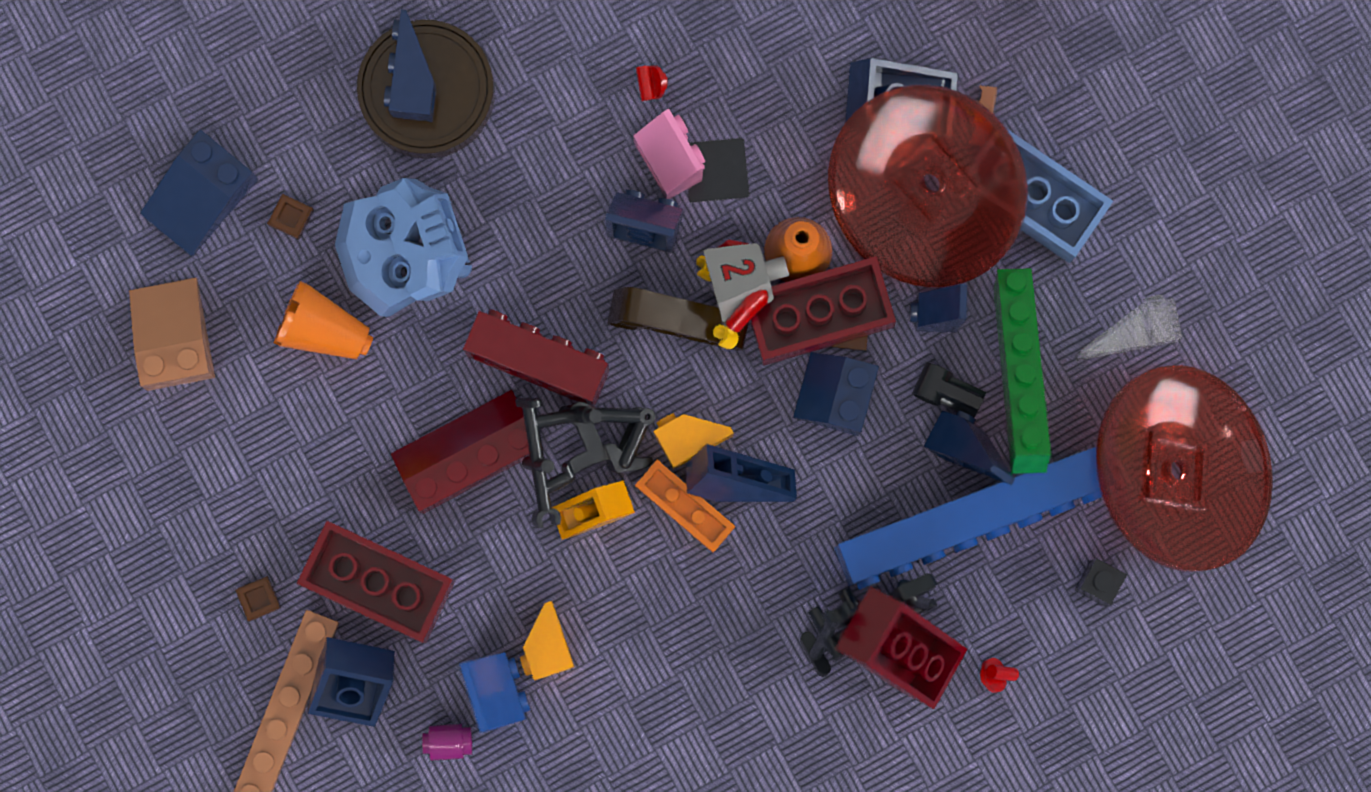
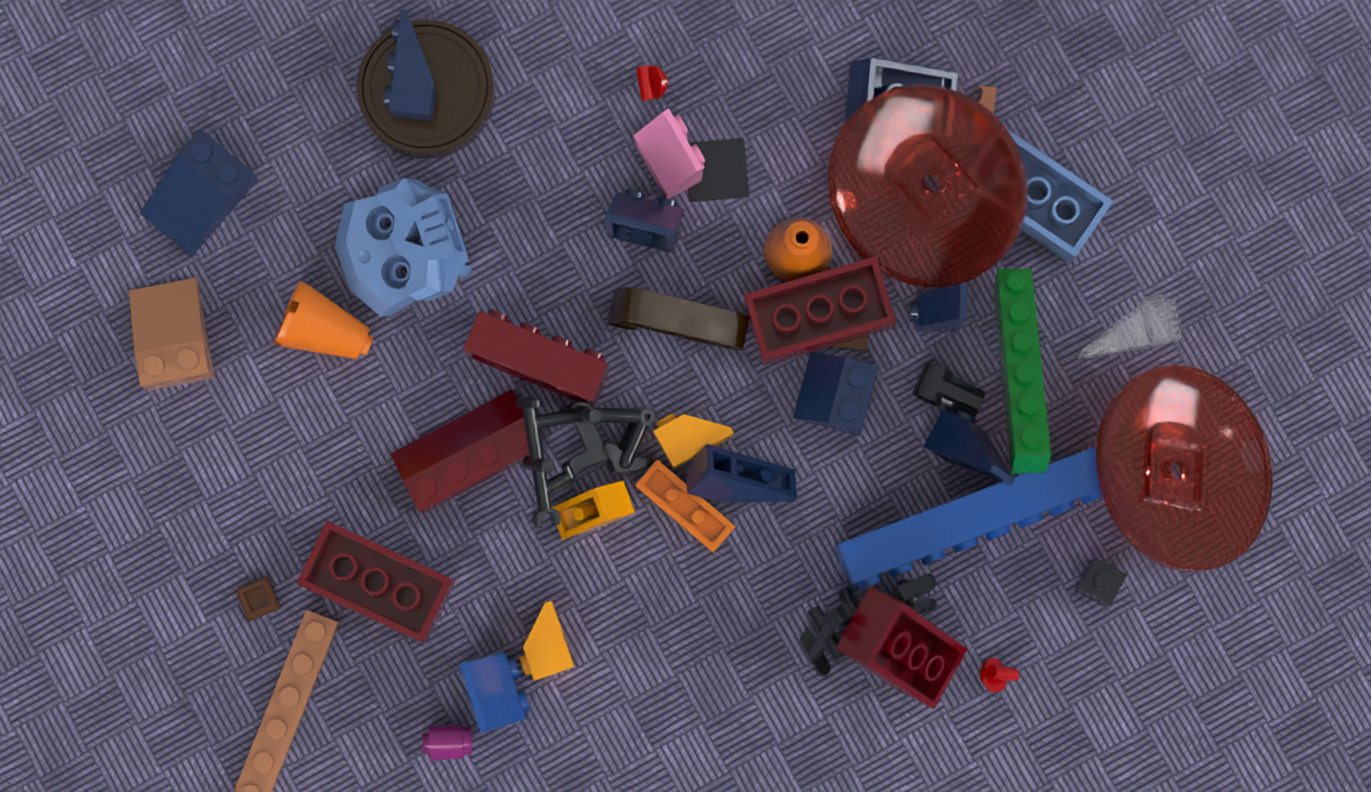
(290, 216): reddish brown tile -> none
(351, 682): dark blue slope -> none
(739, 284): light grey torso -> none

